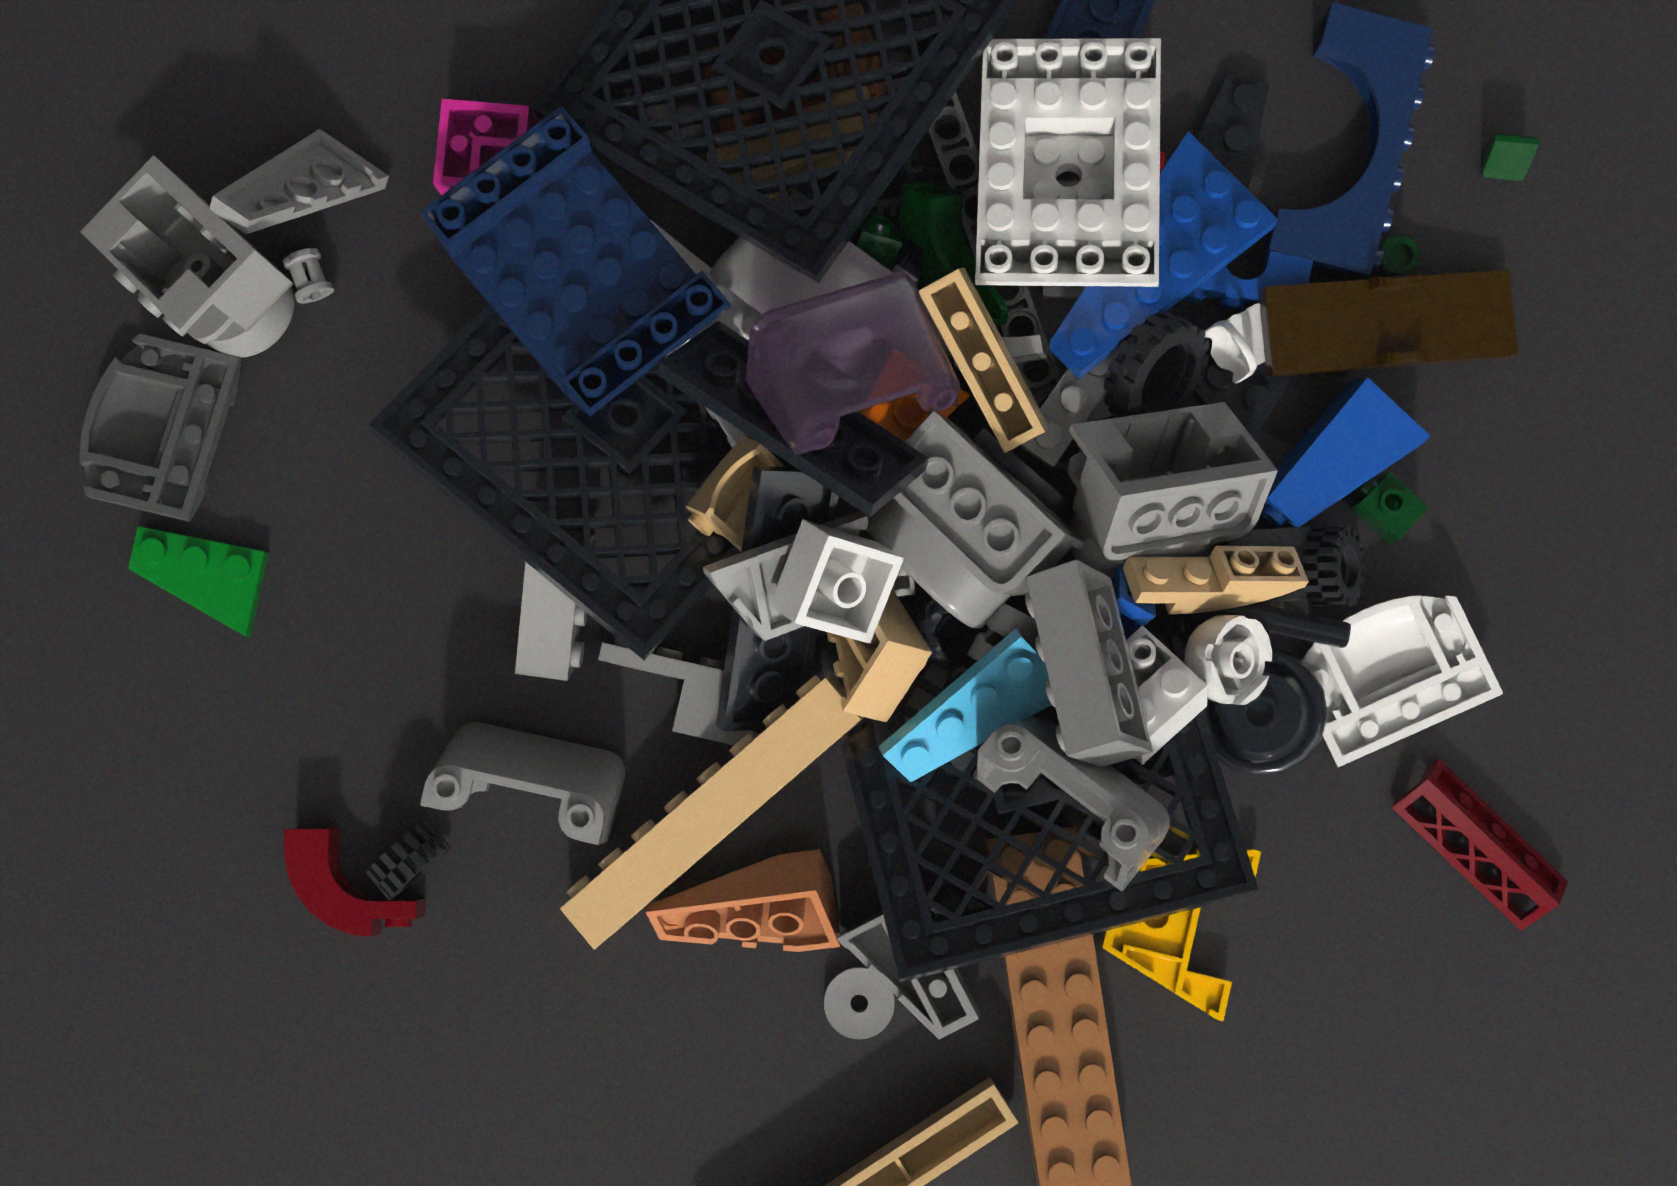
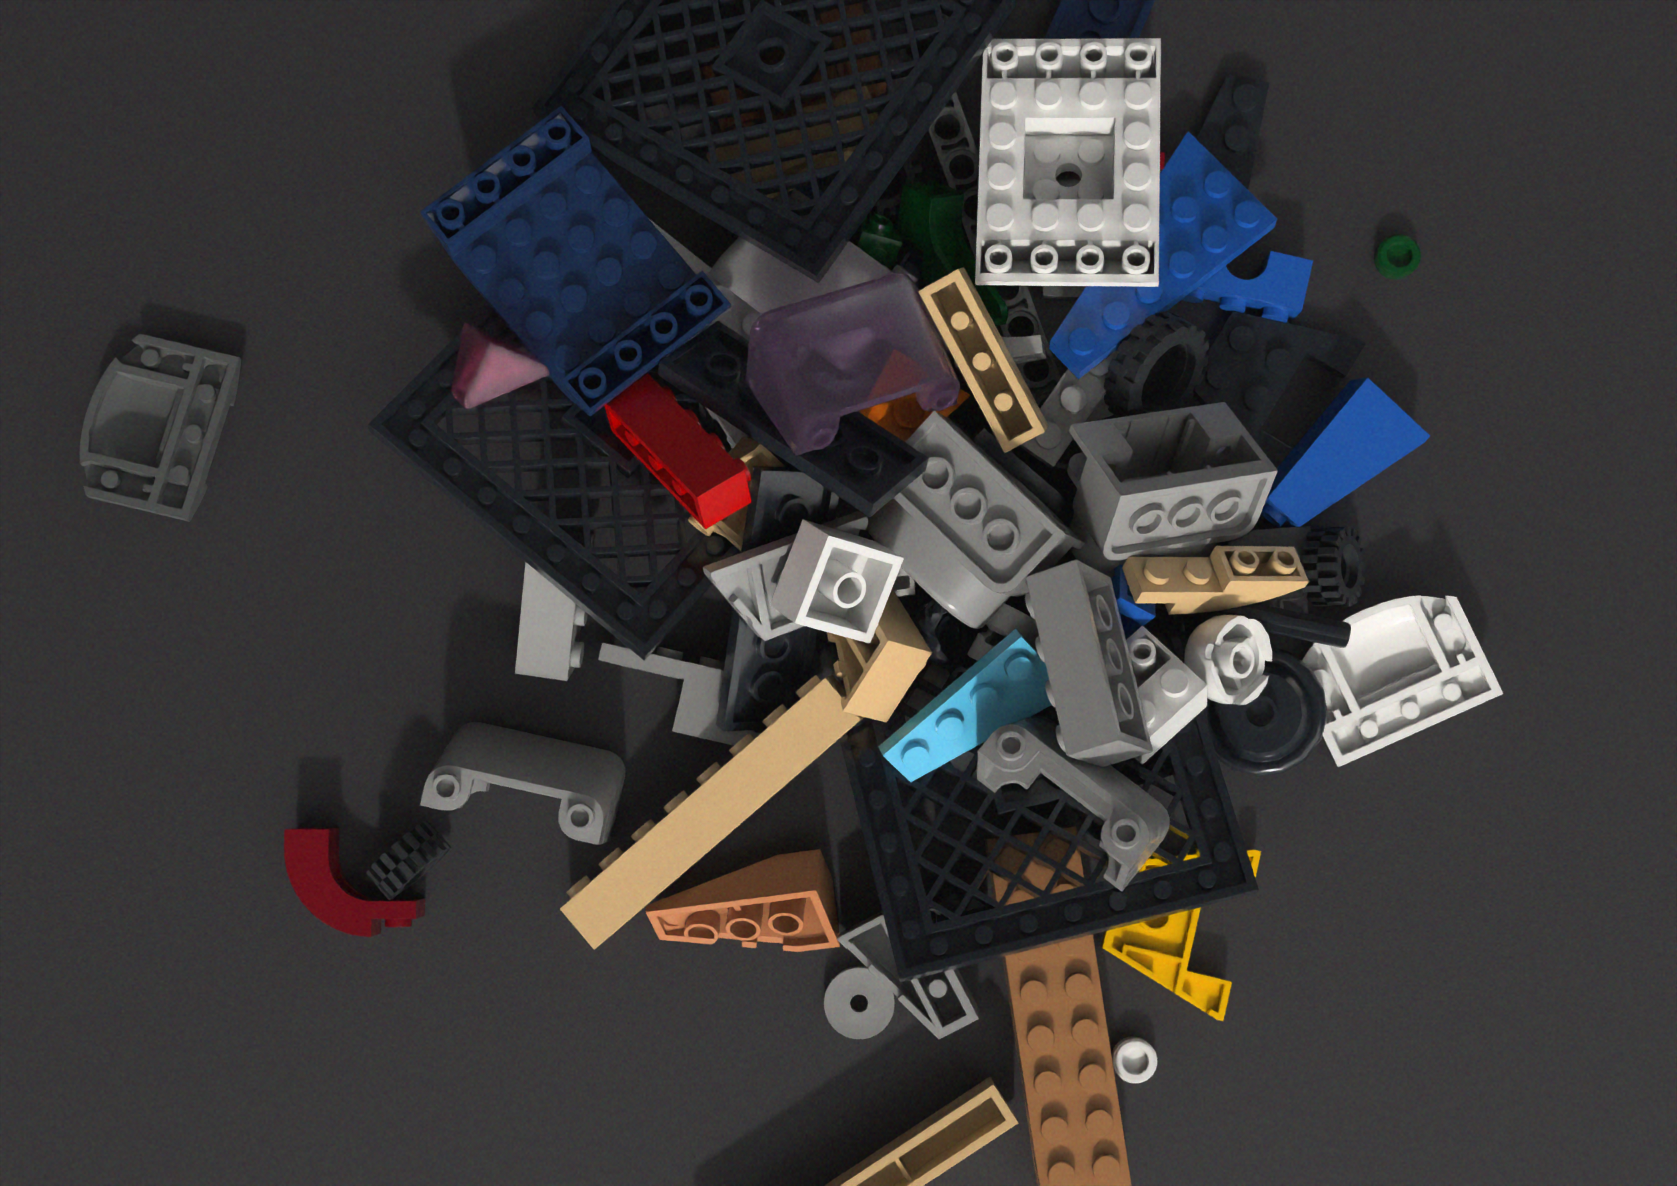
(191, 264): light grey brick -> none
(204, 573): green wing -> none
(297, 183): light grey wing -> none
(307, 290): light grey bush -> none
(474, 134): dark pink brick -> none
(491, 368): none -> clear pink slope
(679, 451): none -> red brick
(1134, 1059): none -> white tile
(1238, 343): white piece -> none
(1385, 66): dark blue arch -> none
(1387, 322): dark brown piece -> none
(1388, 507): dark green brick -> none
(1493, 838): dark red fence -> none
(1508, 156): dark green slope -> none

